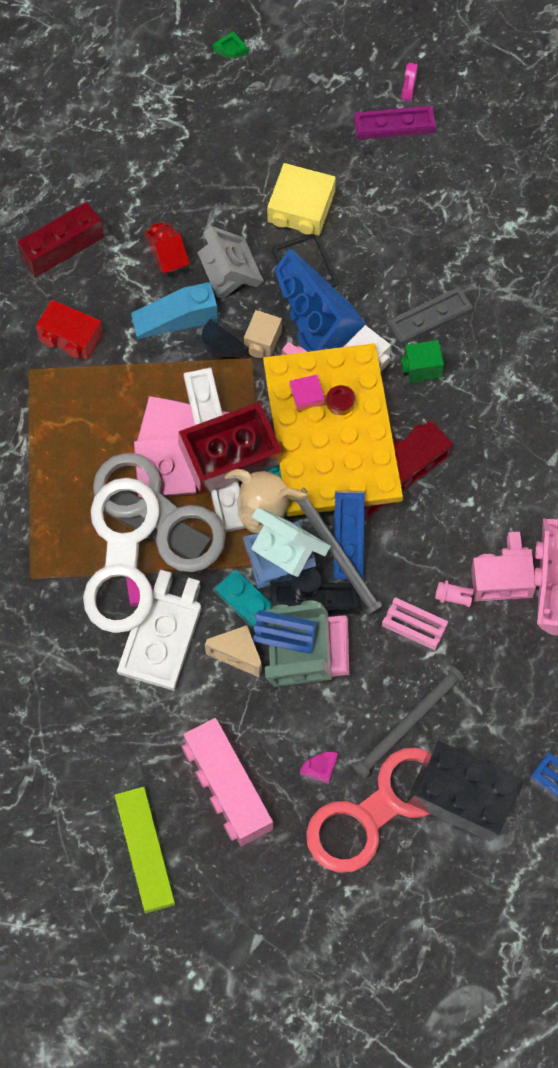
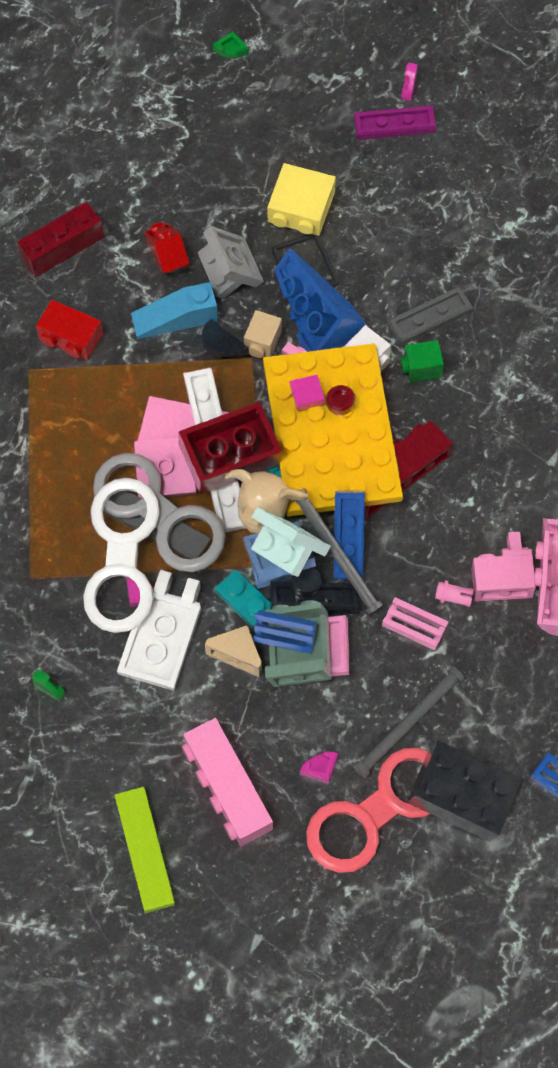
(42, 682): none -> green tile

